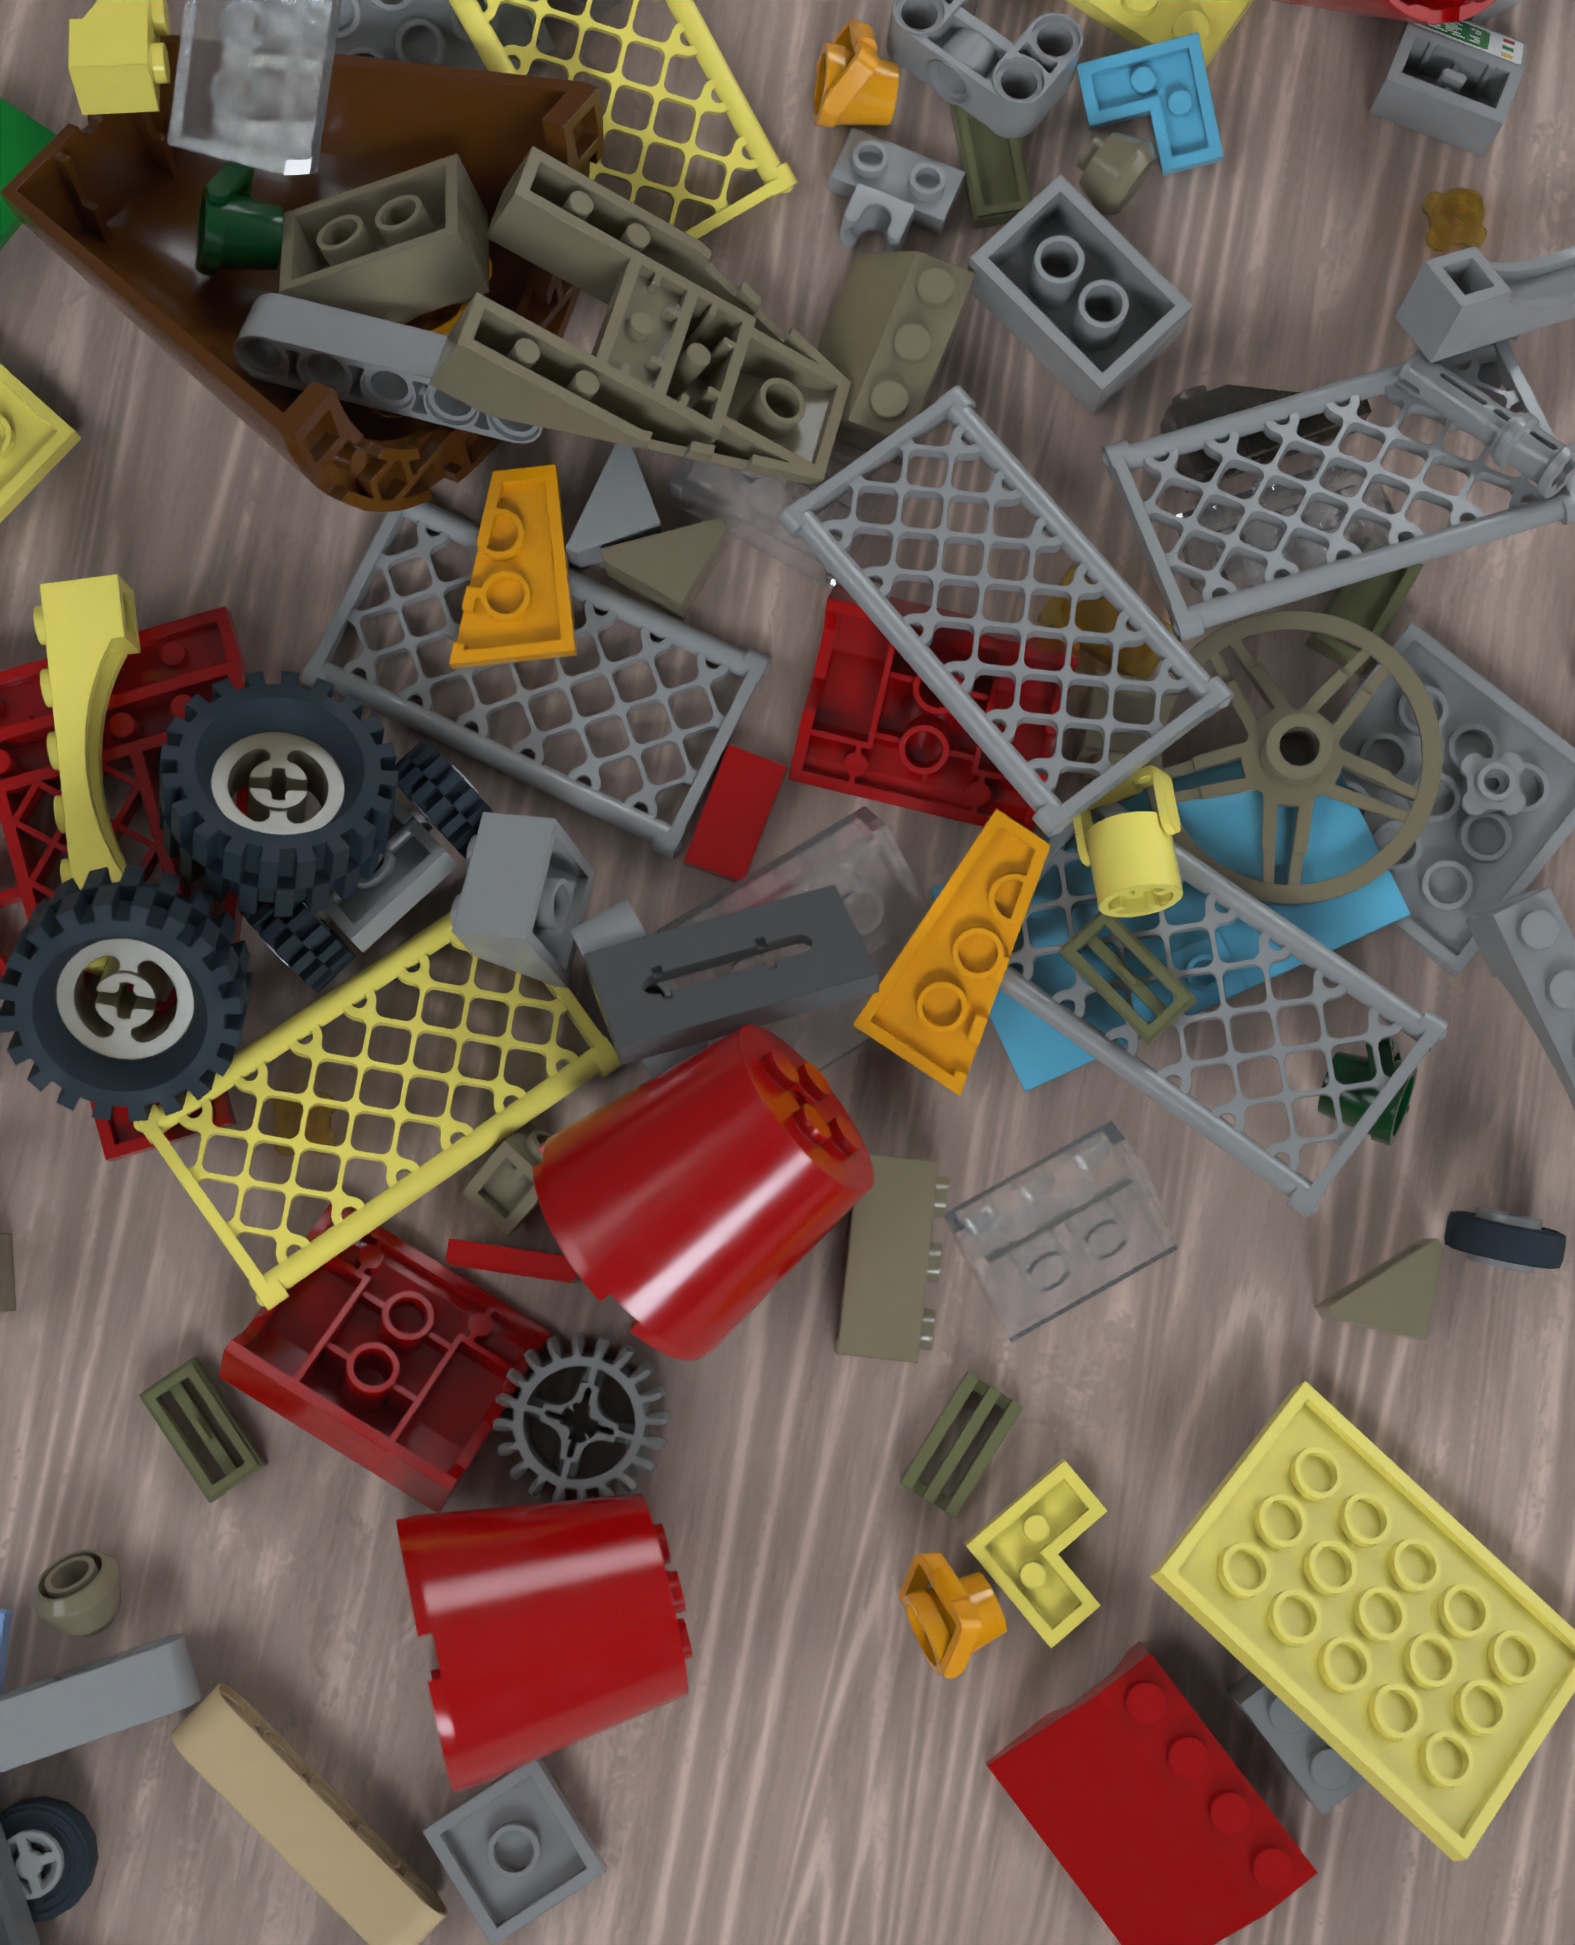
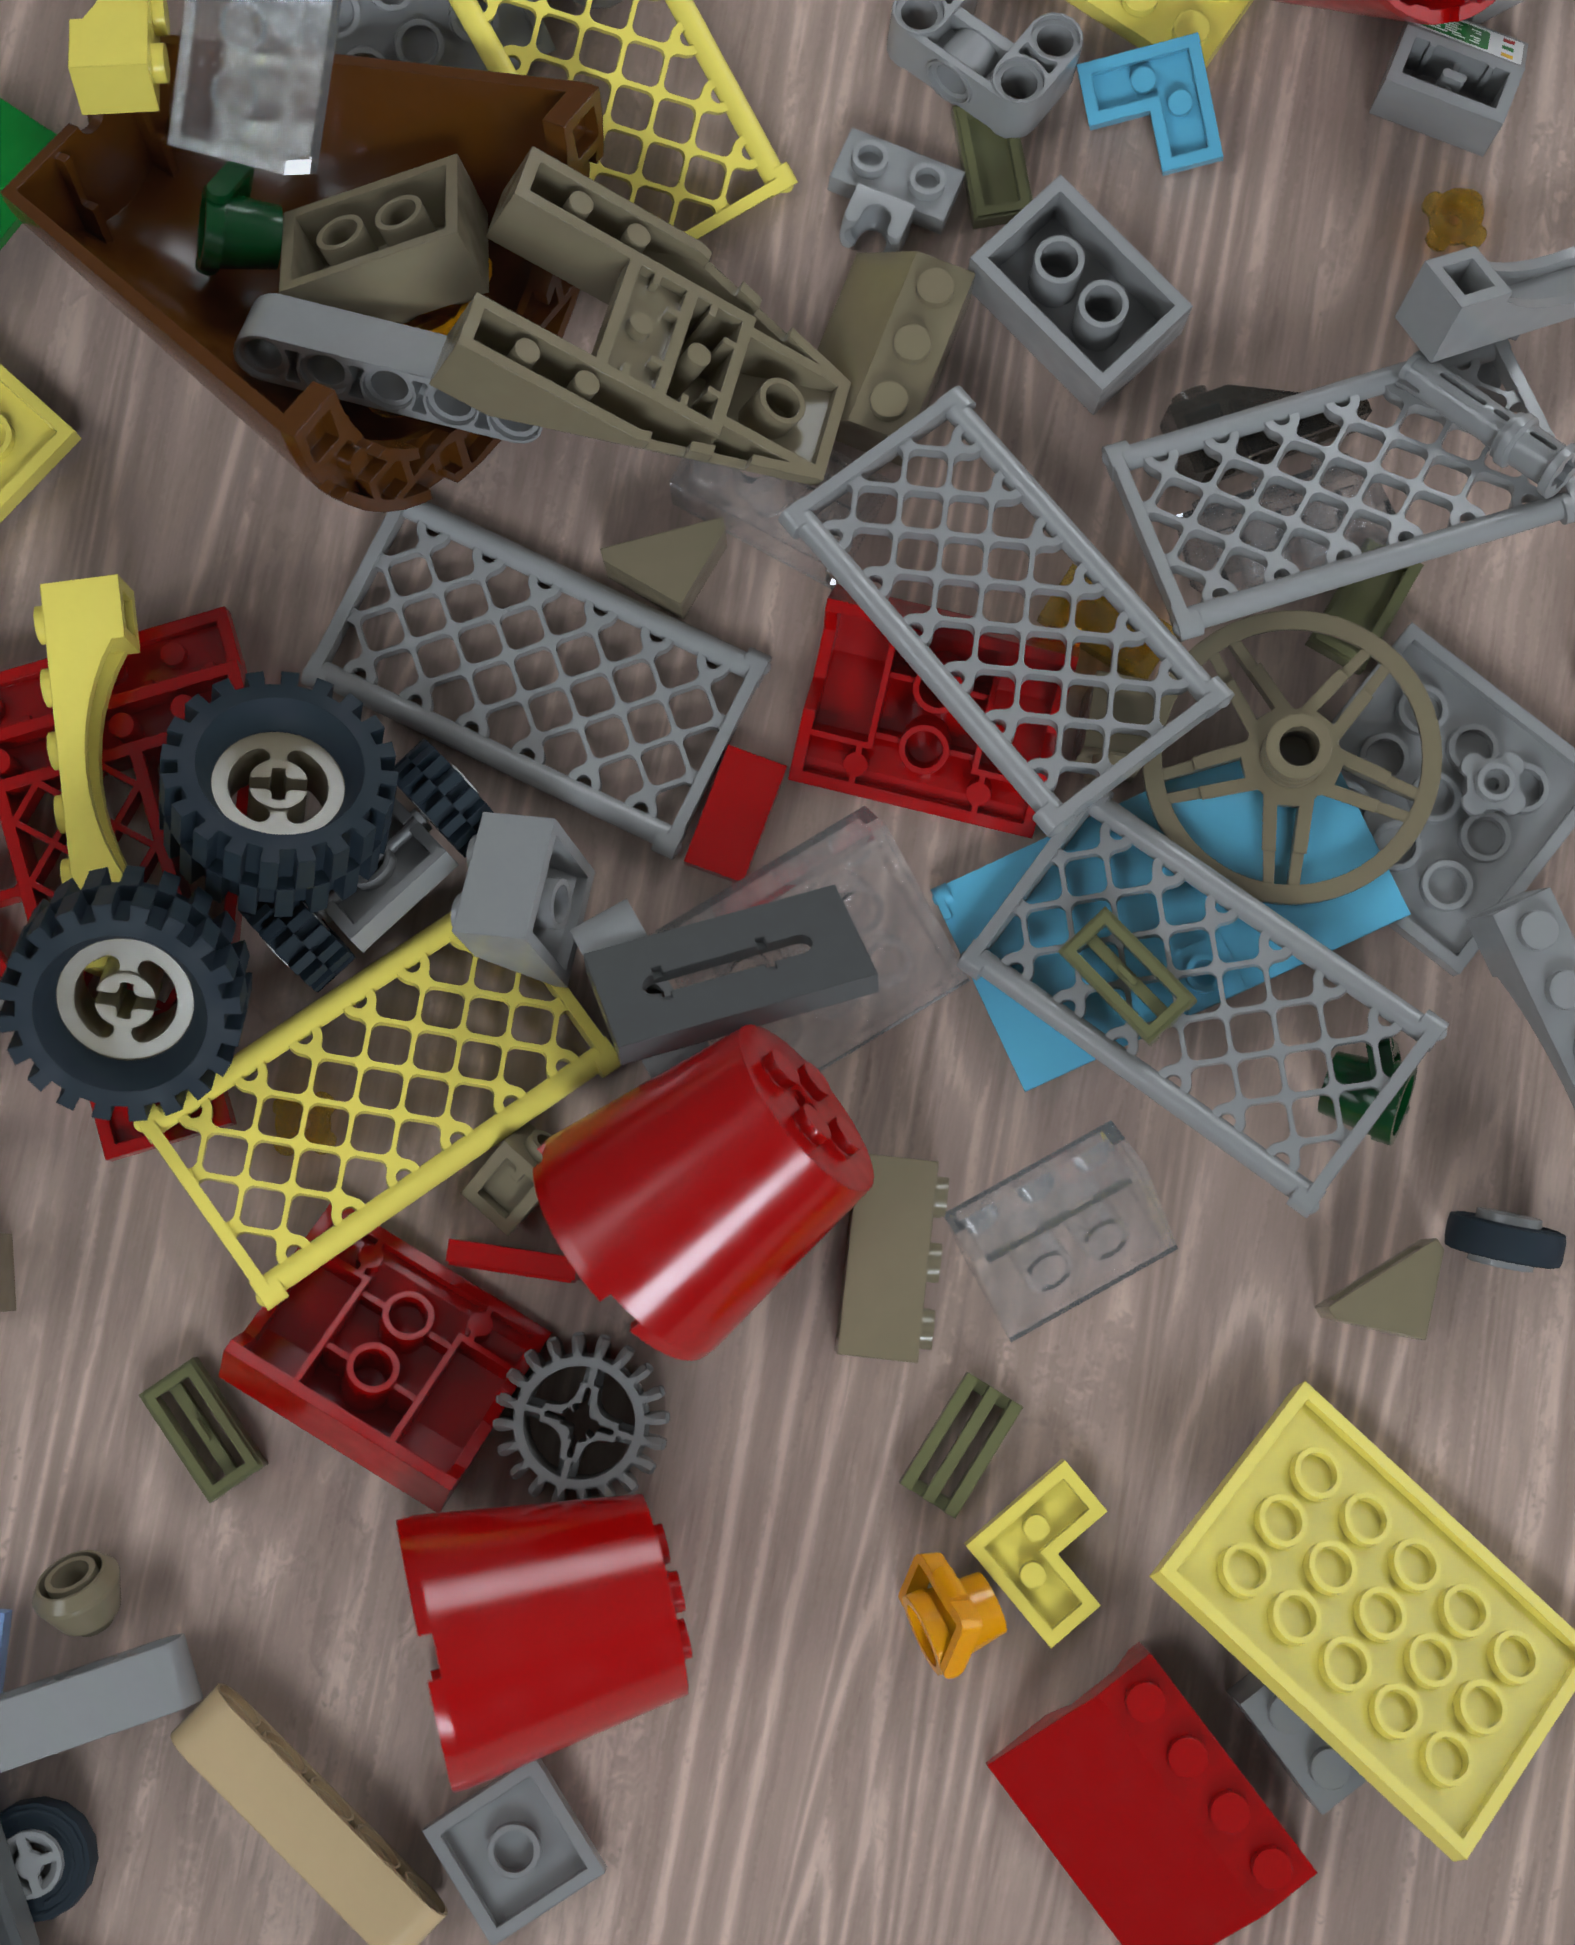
(520, 575): light orange wing -> none
(615, 512): light grey slope -> none
(854, 82): light orange piece -> none
(951, 967): light orange wing -> none
(1115, 170): dark tan cone -> none
(1133, 851): light yellow piece -> none

